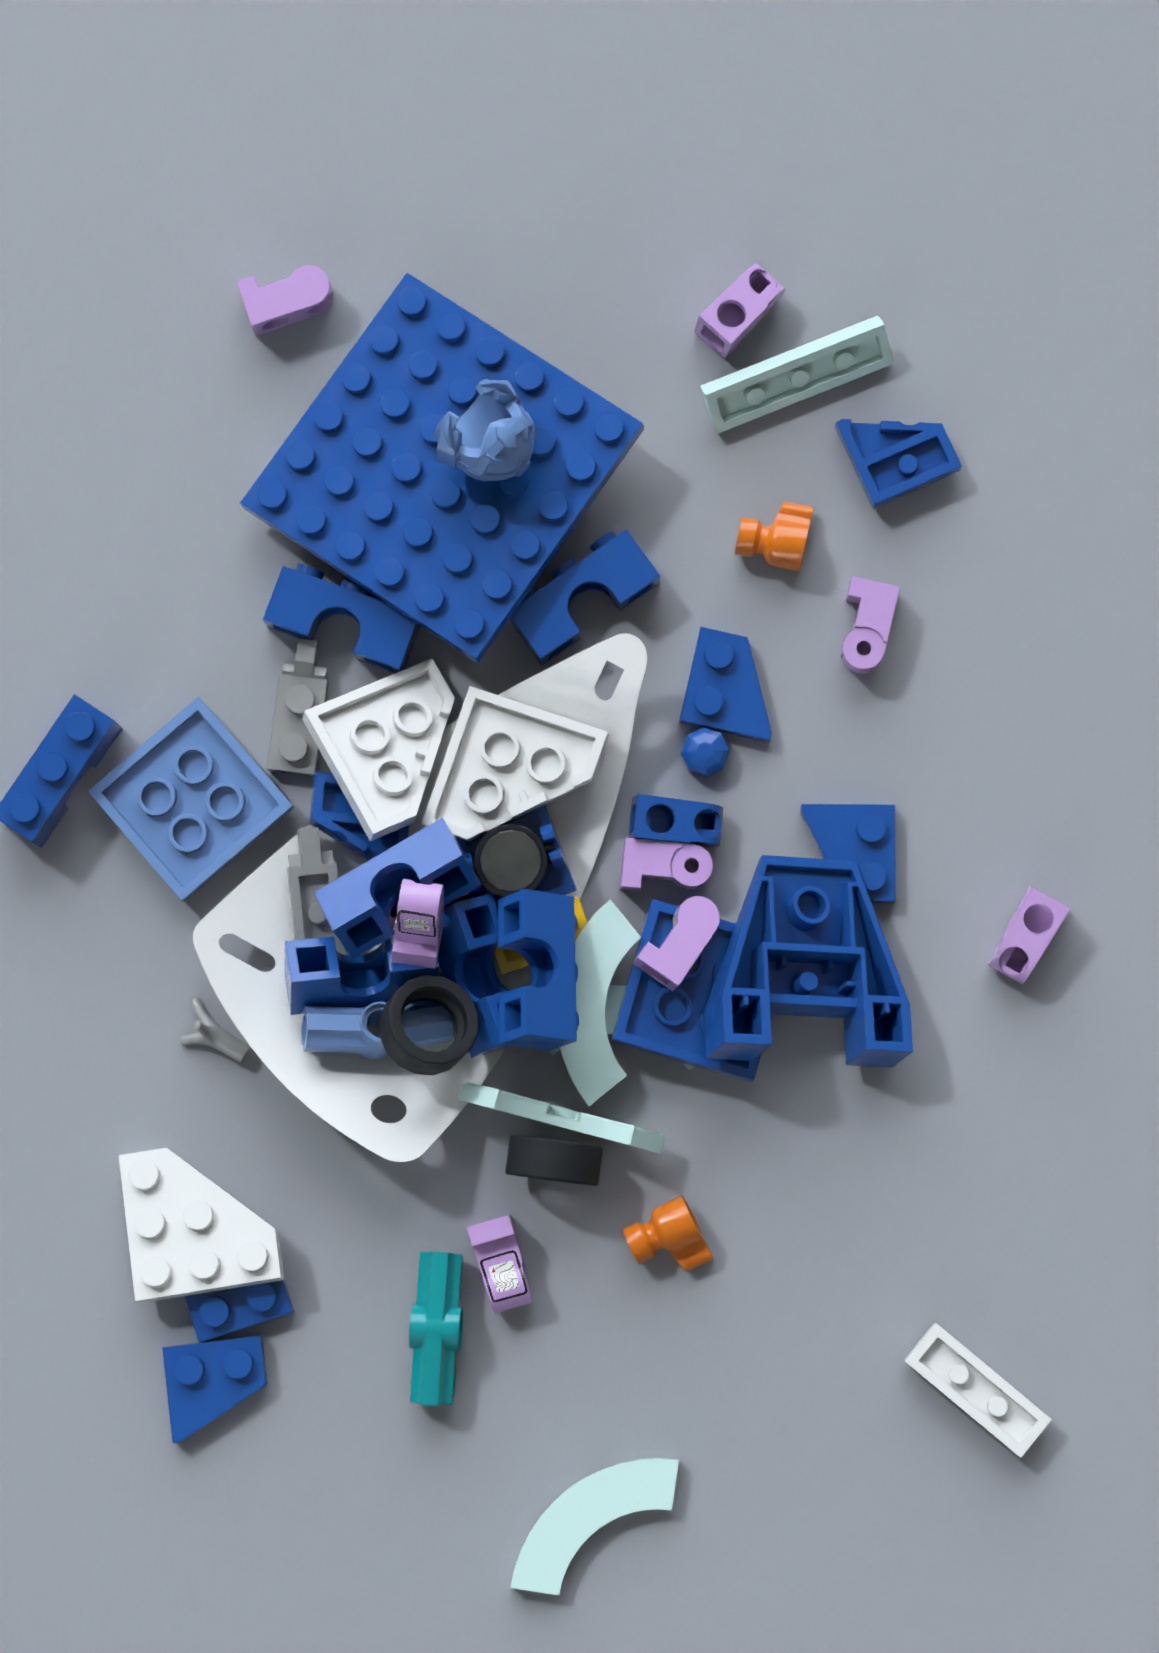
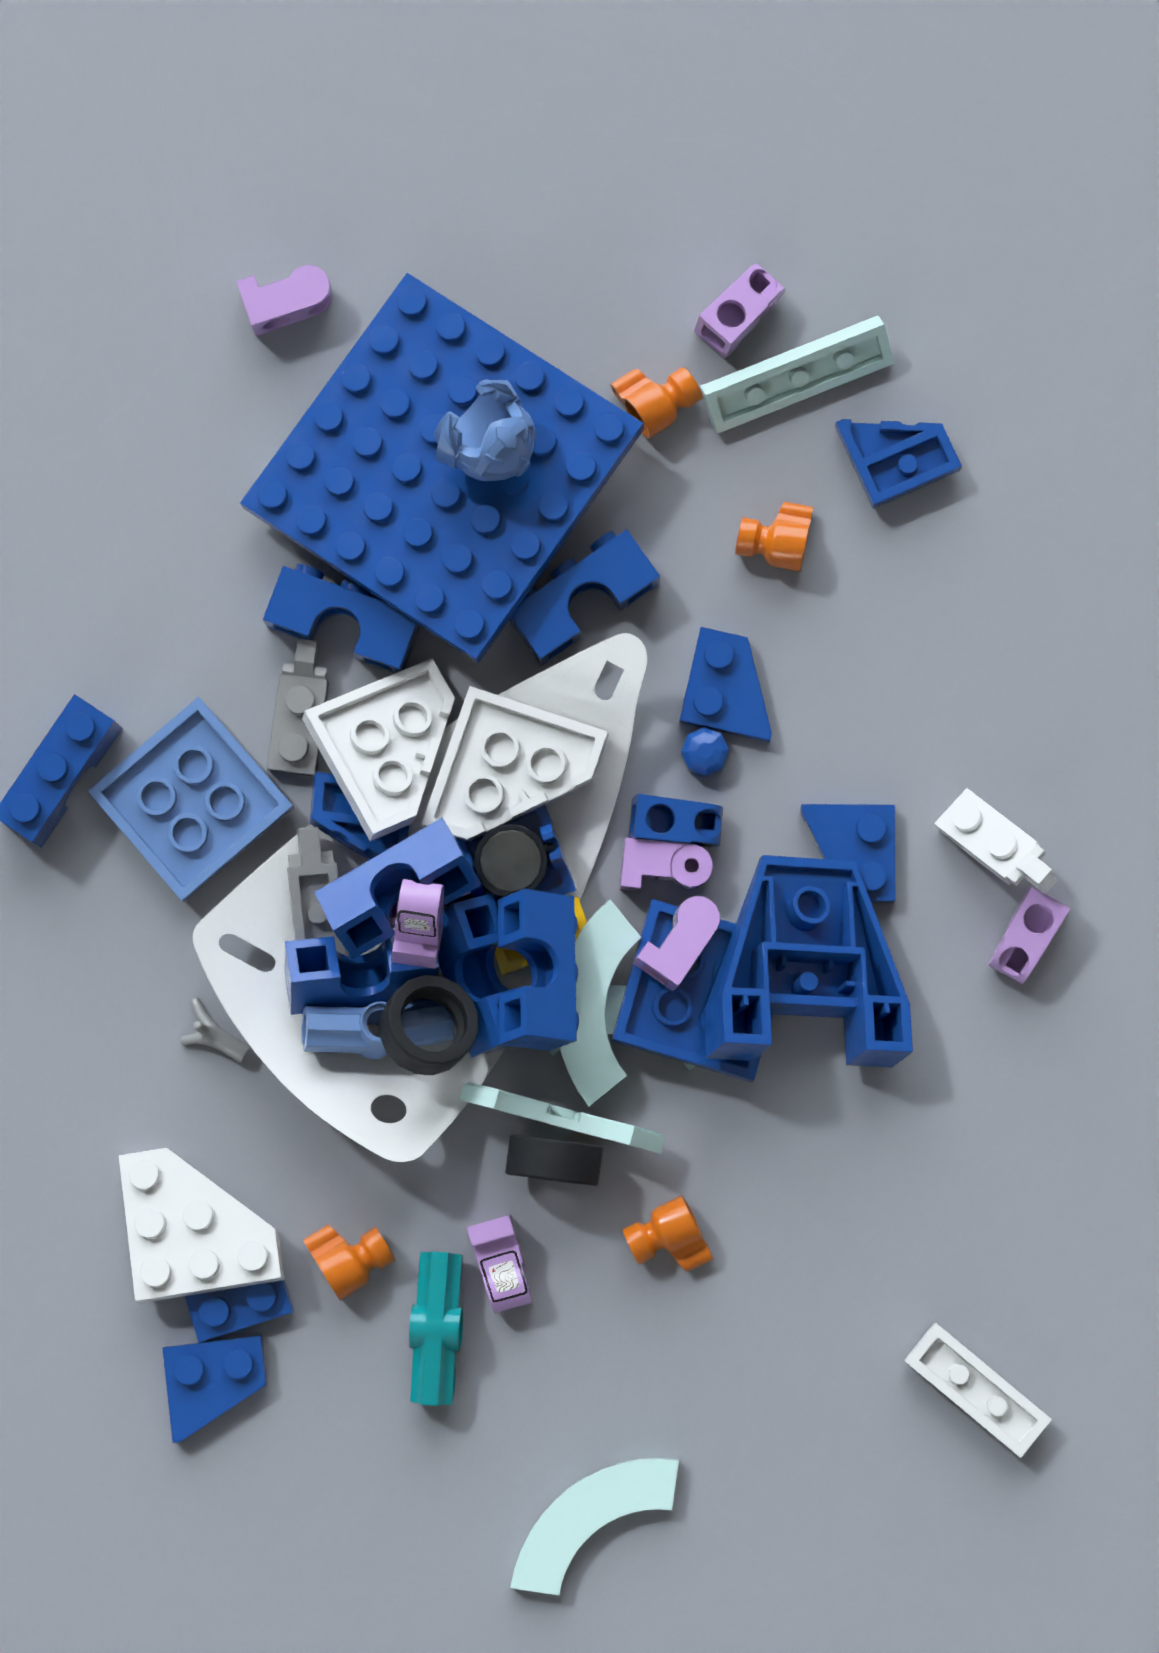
(346, 1264): none -> orange piece
(656, 403): none -> orange piece
(871, 628): lavender leg -> none
(995, 842): none -> white hinge

